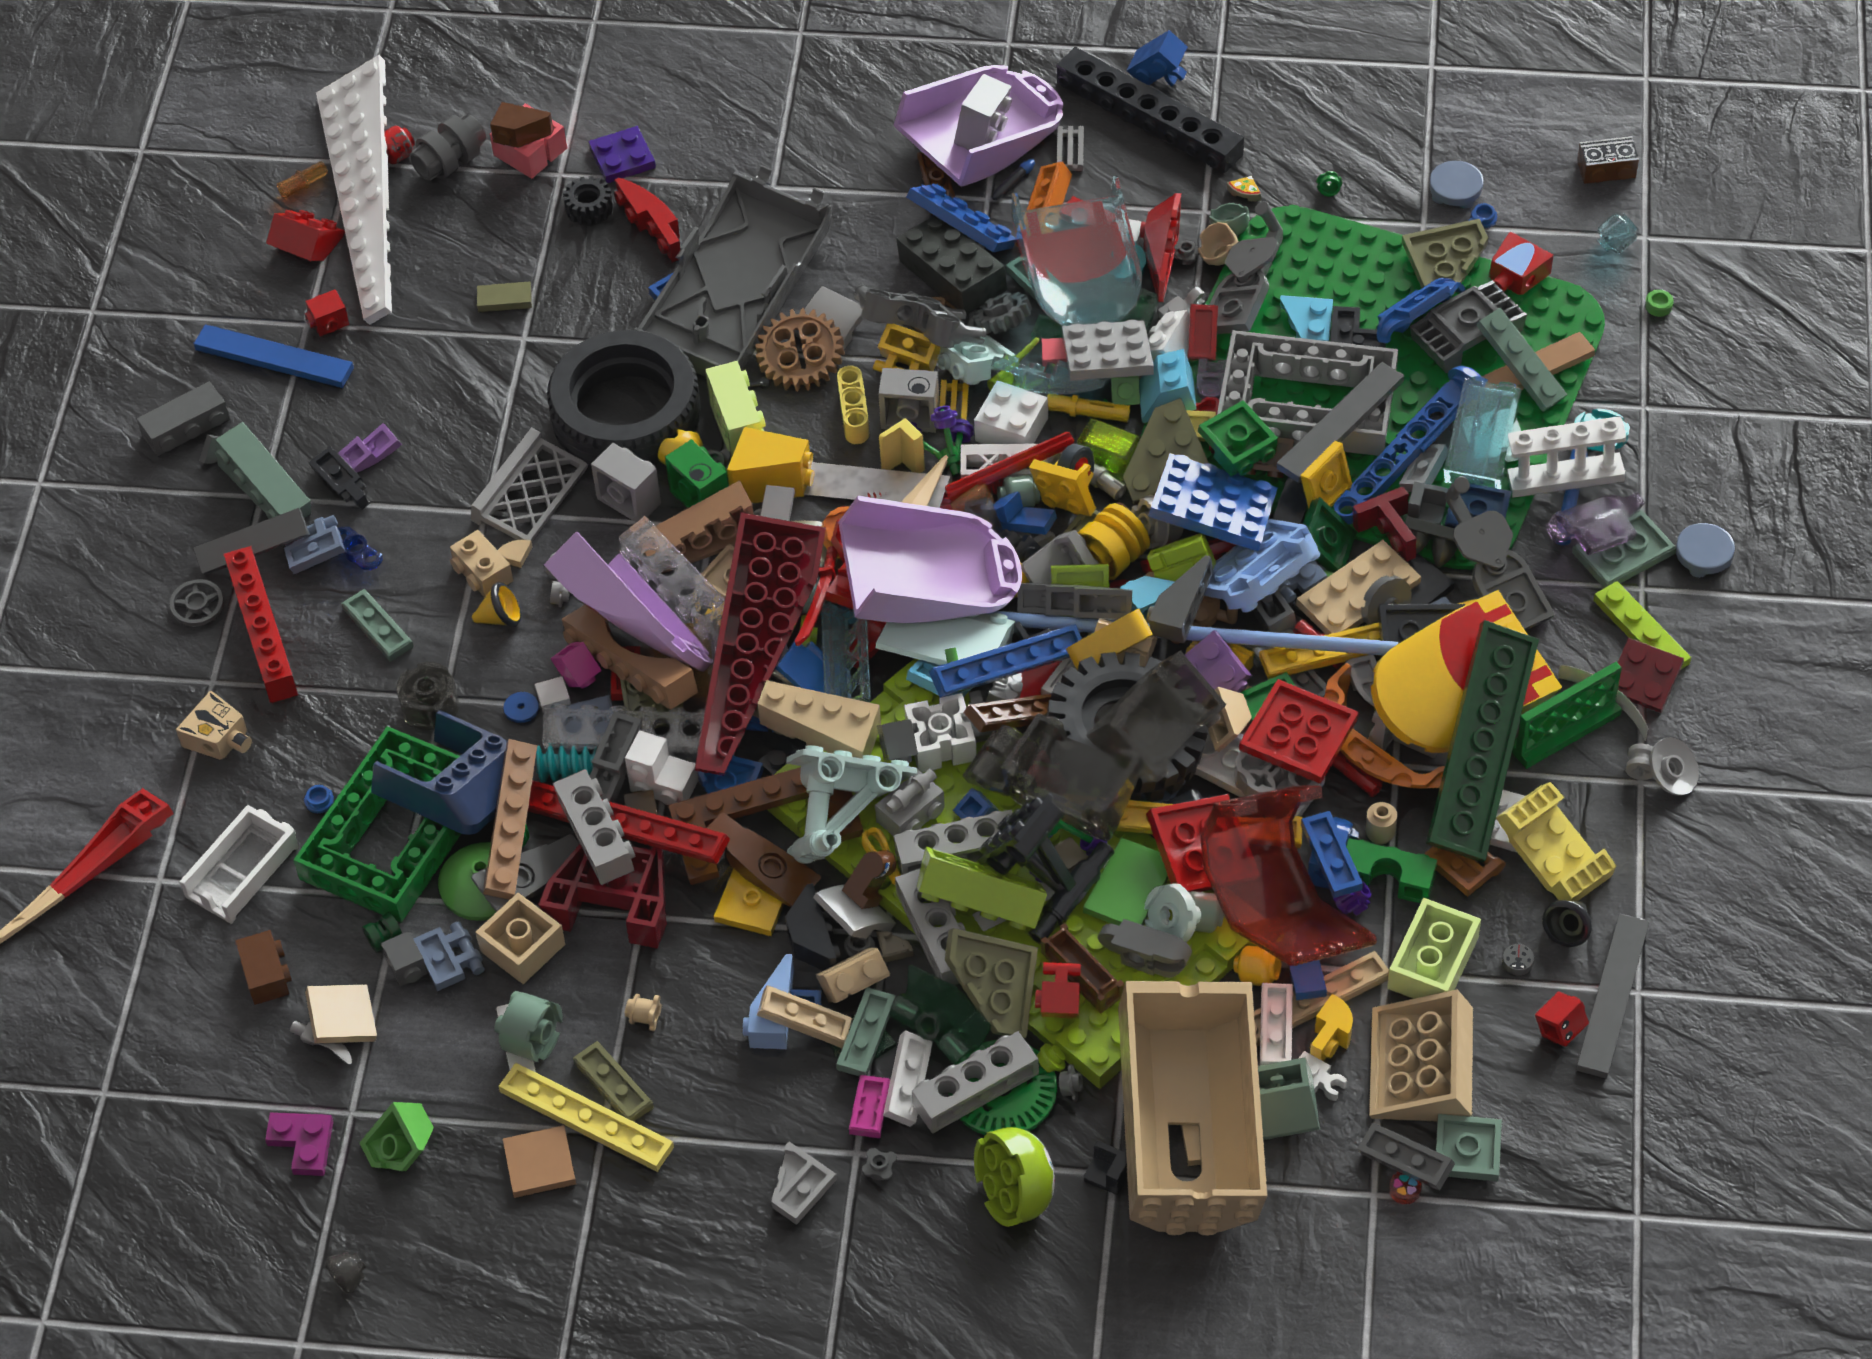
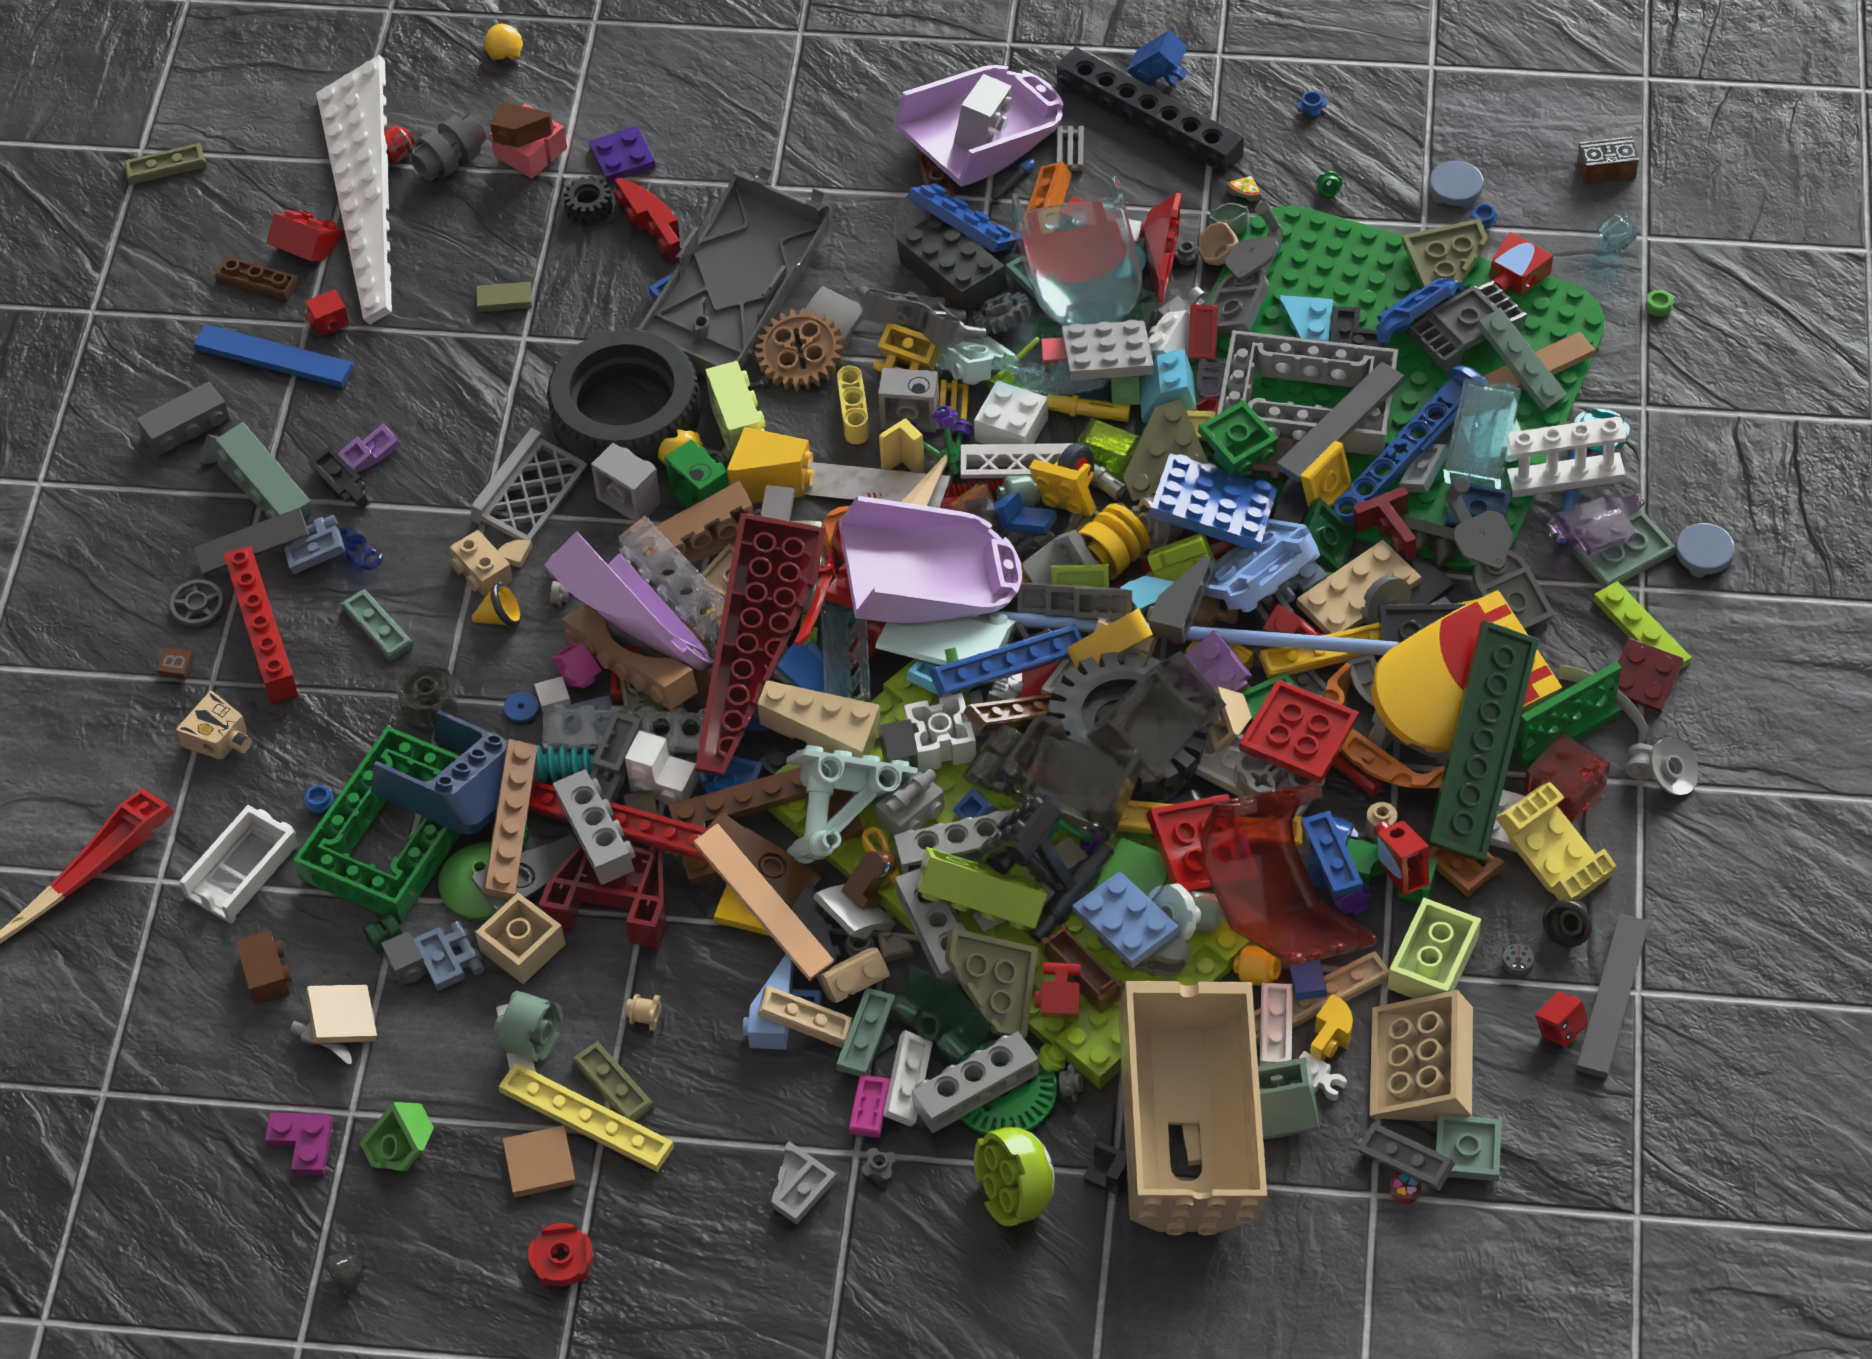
(164, 163): none -> olive tile
(175, 663): none -> reddish brown tile
(257, 278): none -> reddish brown tile
(302, 179): clear orange axle -> none
(503, 42): none -> yellow hair
(565, 1271): none -> red plate
(763, 902): none -> light nougat tile
(1009, 465): red axle -> none
(1126, 919): none -> medium blue plate
(1281, 621): none -> red plate
(1312, 103): none -> blue plate
(1403, 856): none -> red torso
(1427, 502): dark grey panel -> none
(1572, 770): none -> clear red brick

